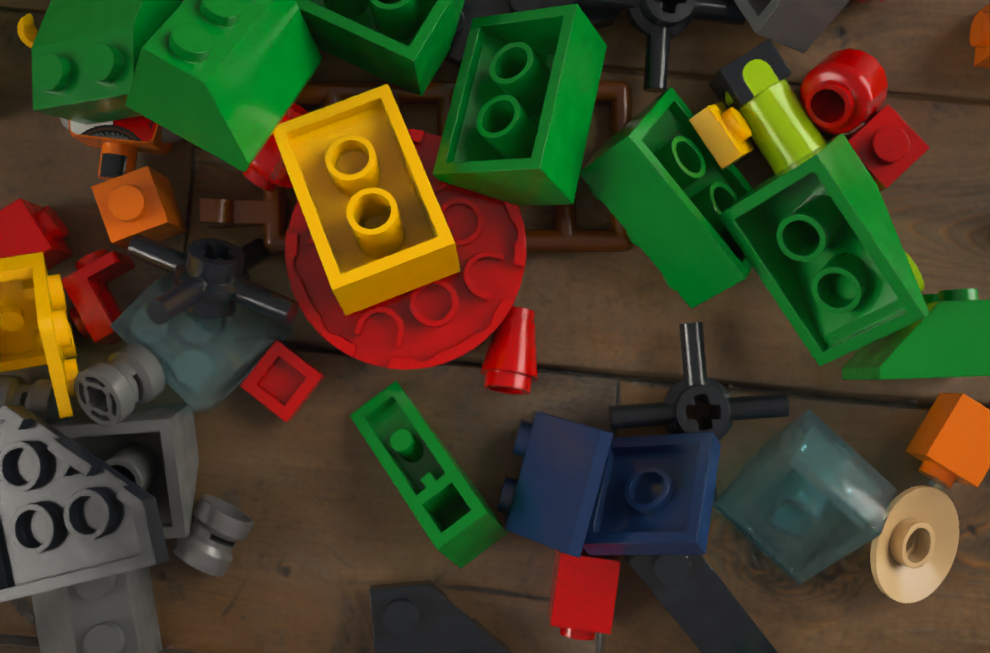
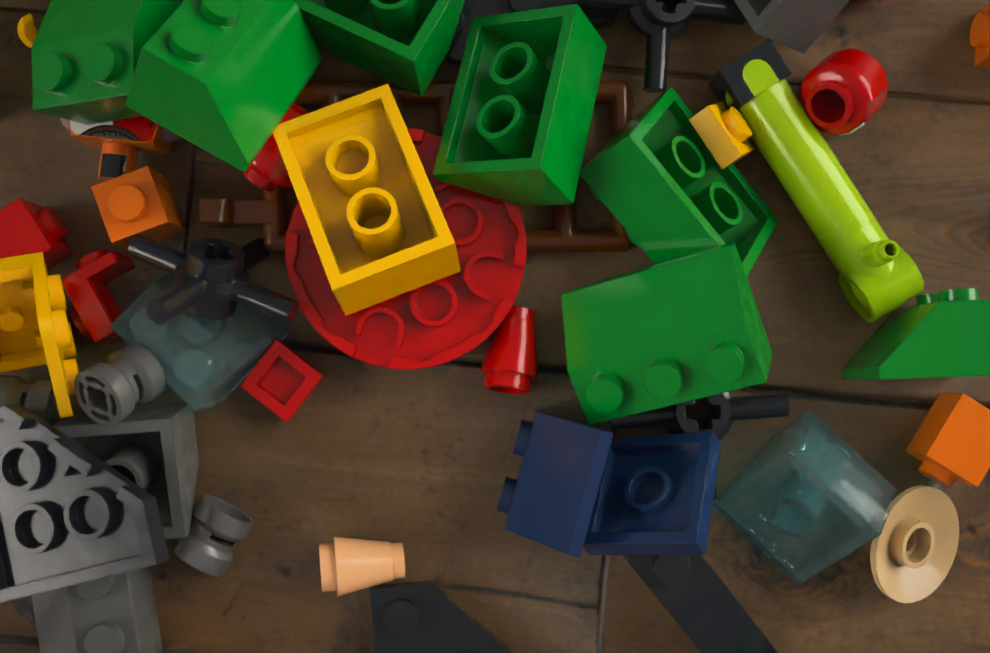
(359, 564): none -> light nougat cone
(428, 476): green slope -> none
(583, 594): red brick -> none
(664, 335): none -> green slope
(828, 251): green slope -> none
(887, 146): red brick -> none

